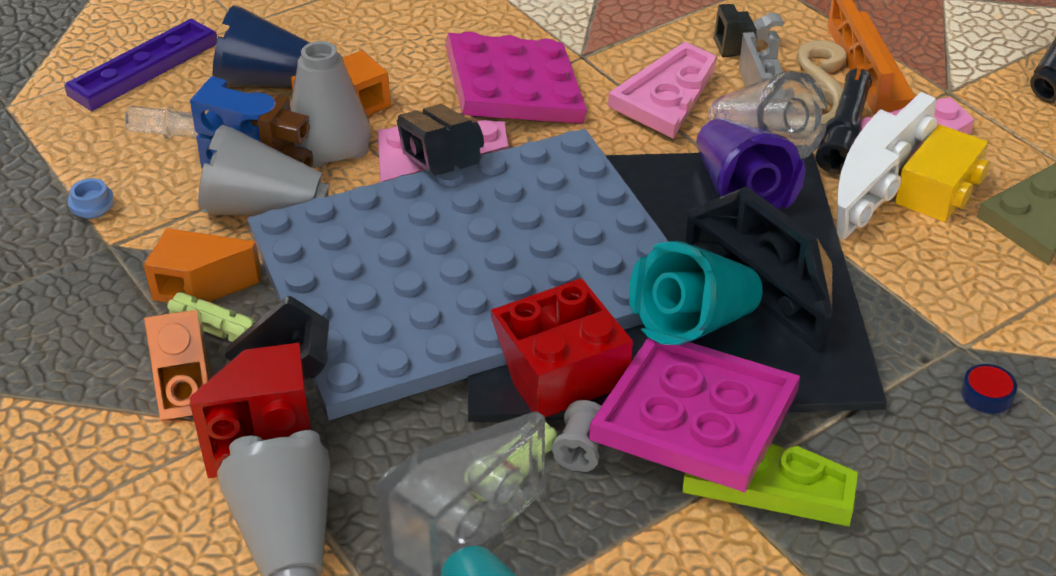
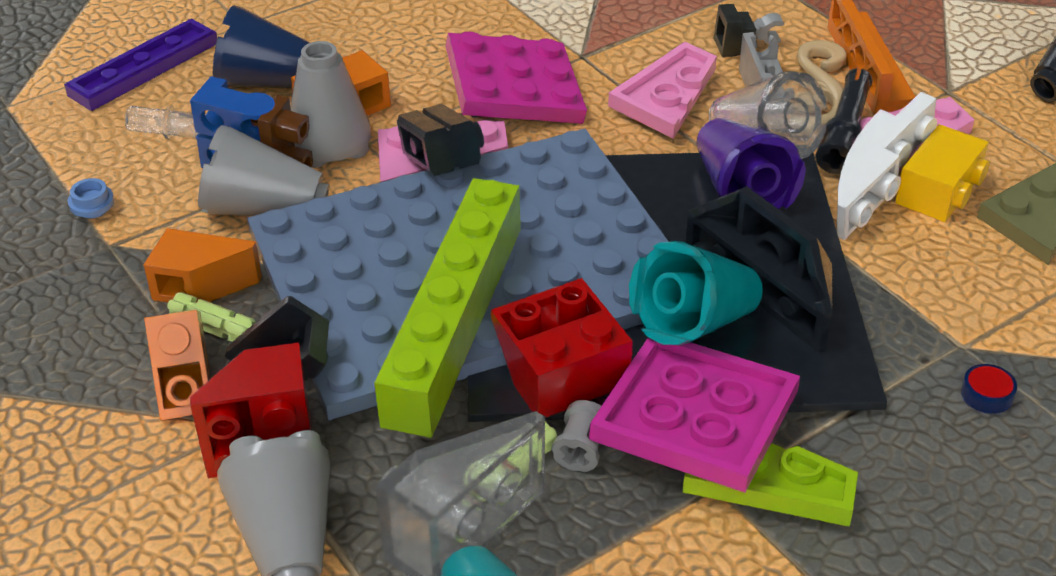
(448, 309): none -> lime brick

